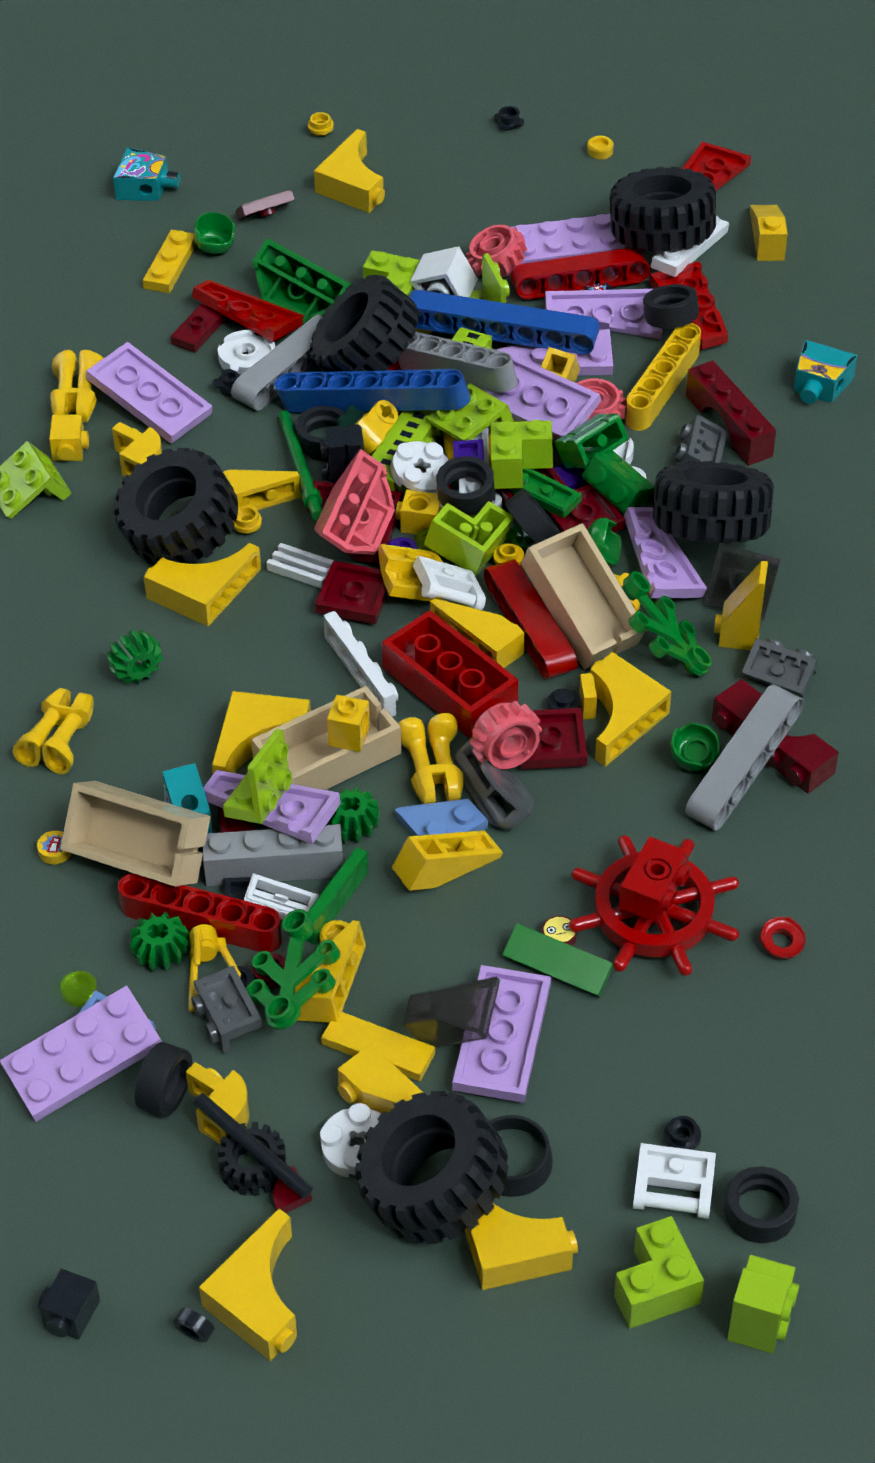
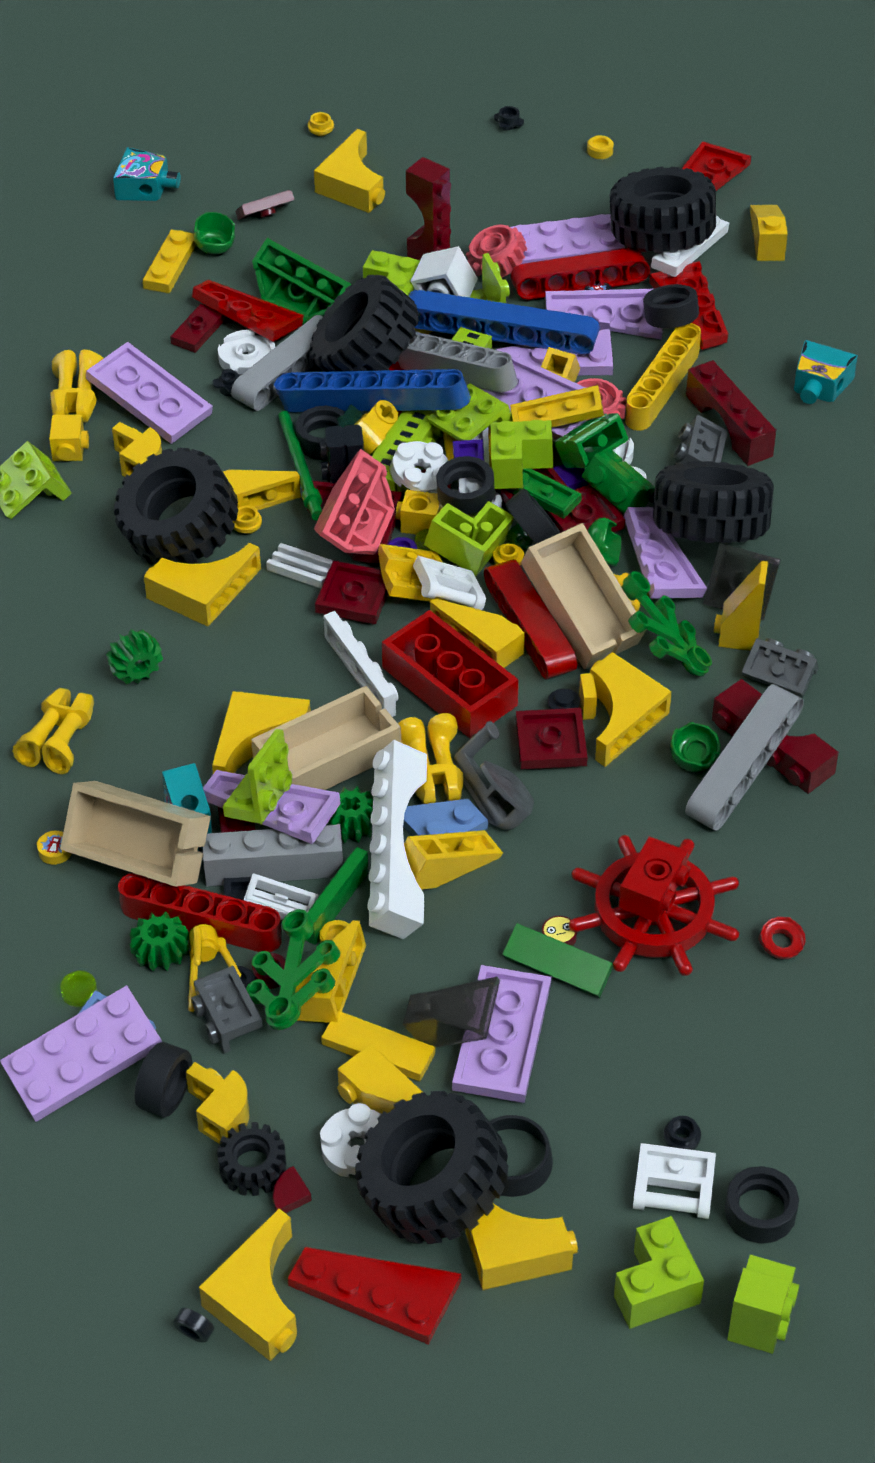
(68, 1304): black brick -> none
(253, 1145): black bar -> none
(348, 723): yellow brick -> none
(382, 1291): none -> red wing
(395, 896): none -> white arch
(430, 189): none -> dark red arch
(506, 735): coral gear -> none
(561, 408): none -> yellow plate

